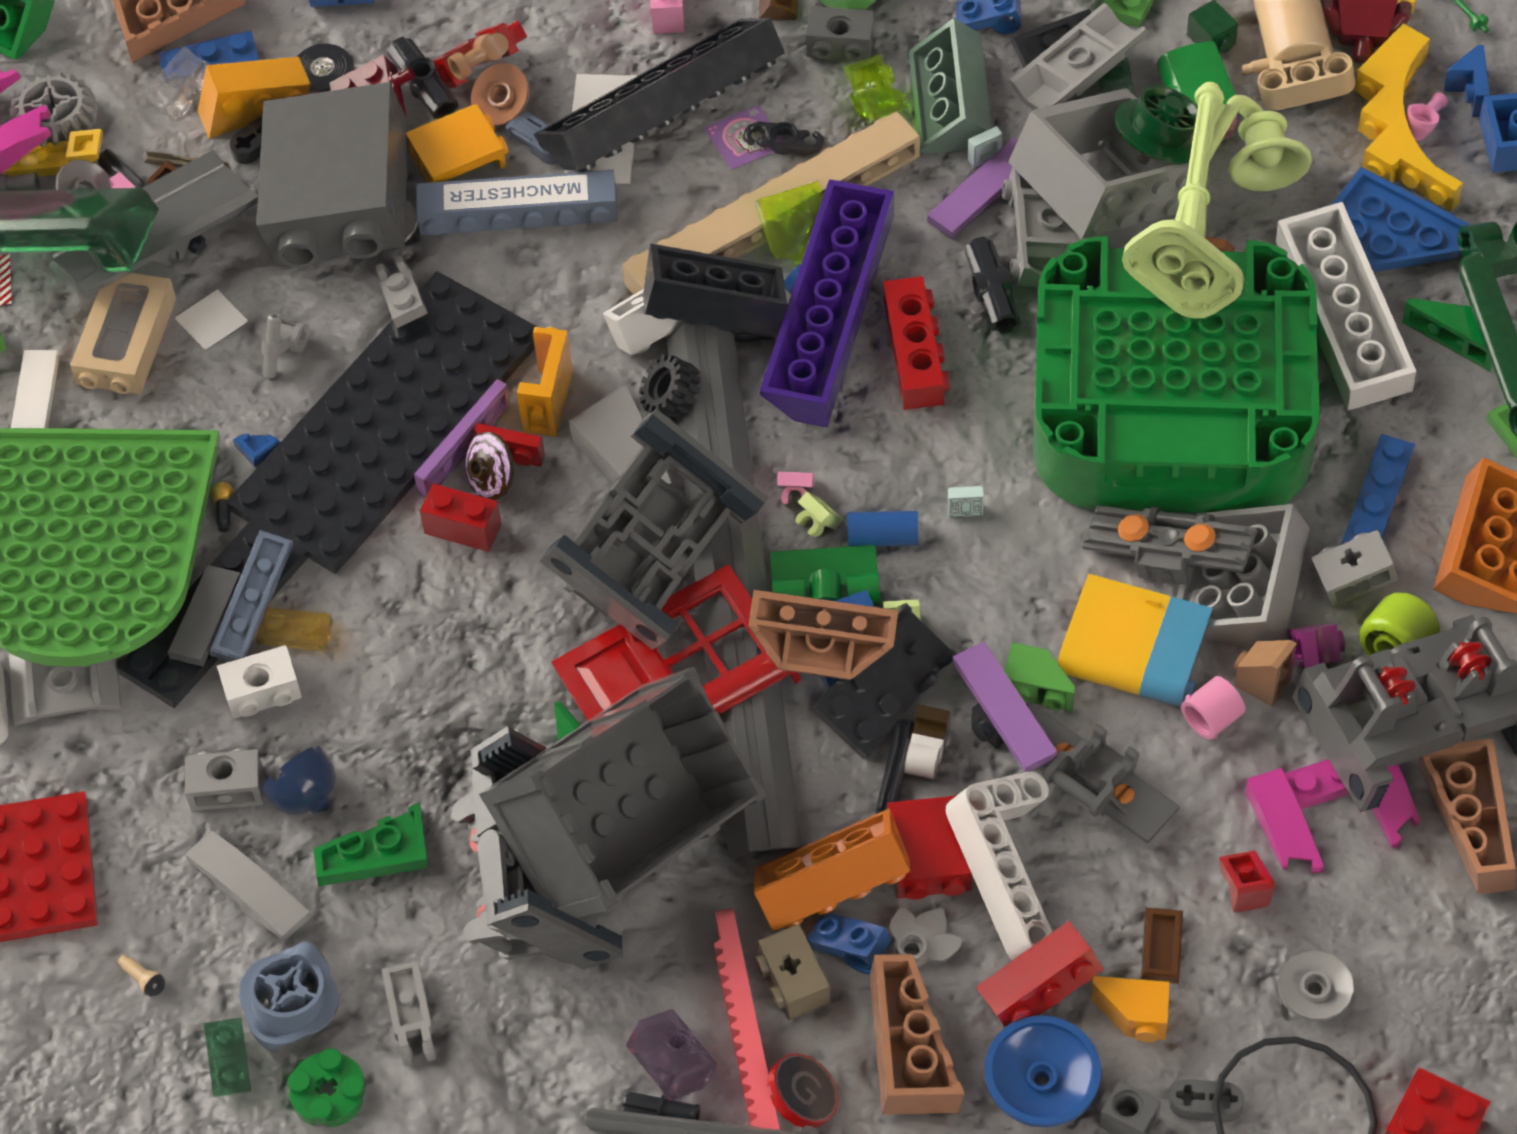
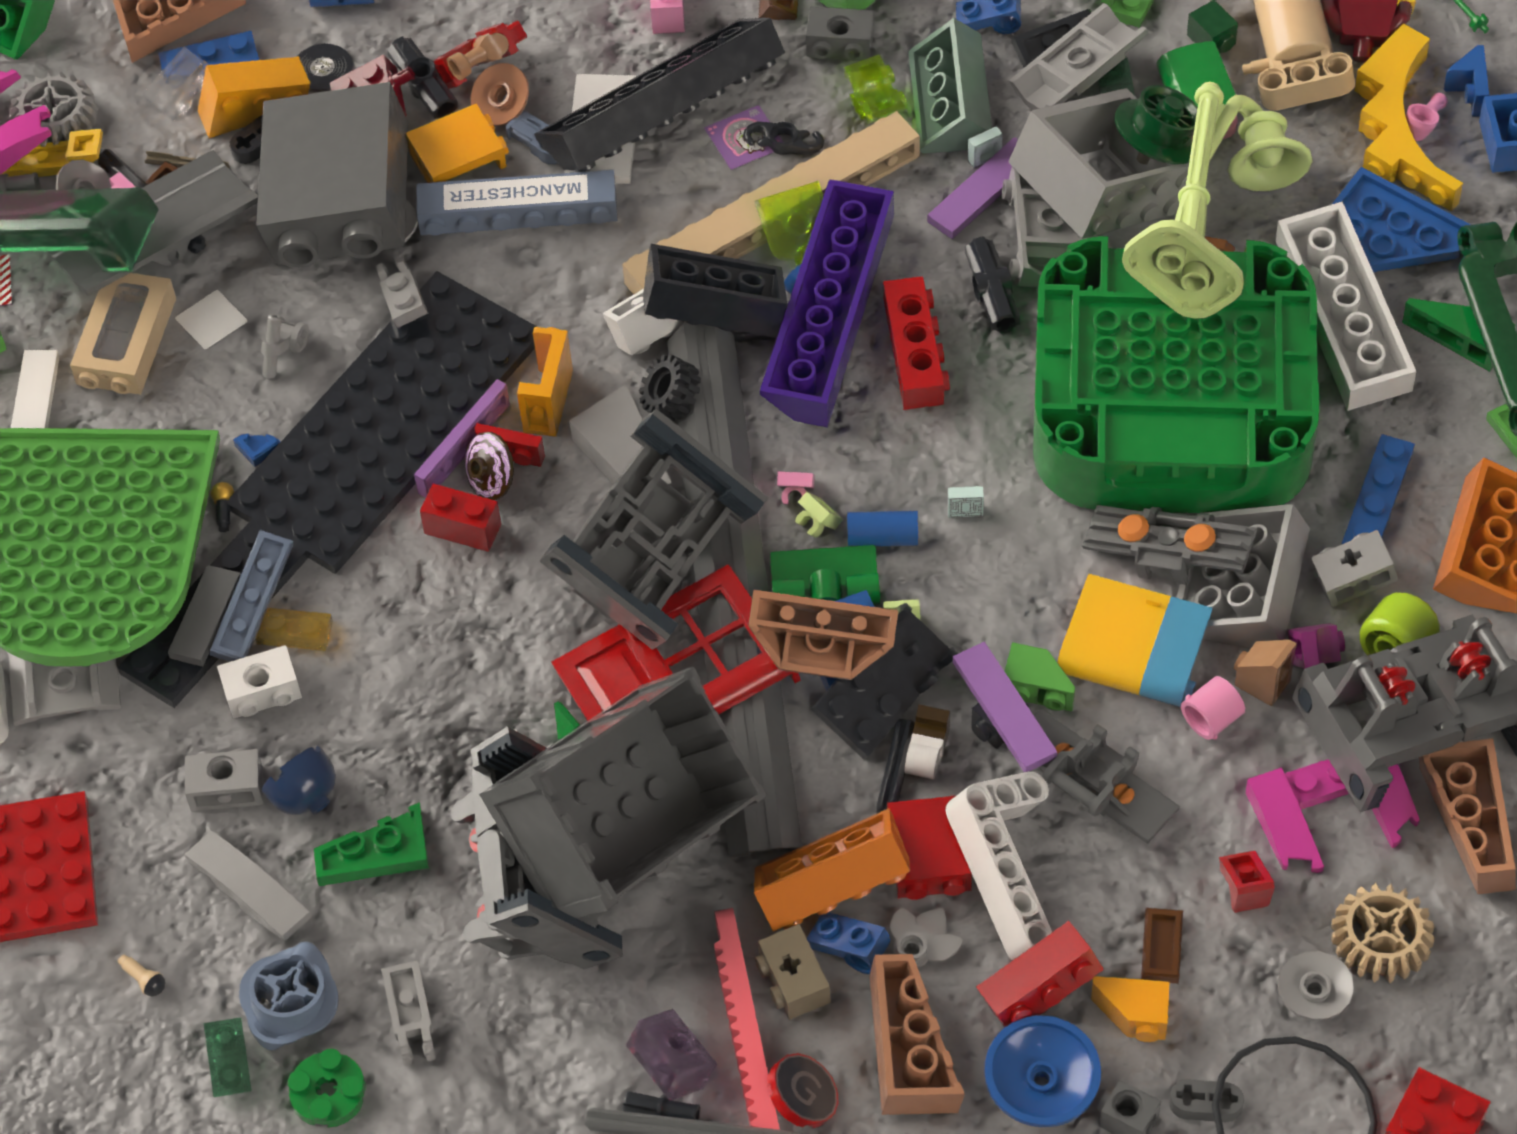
(1385, 951): none -> tan gear

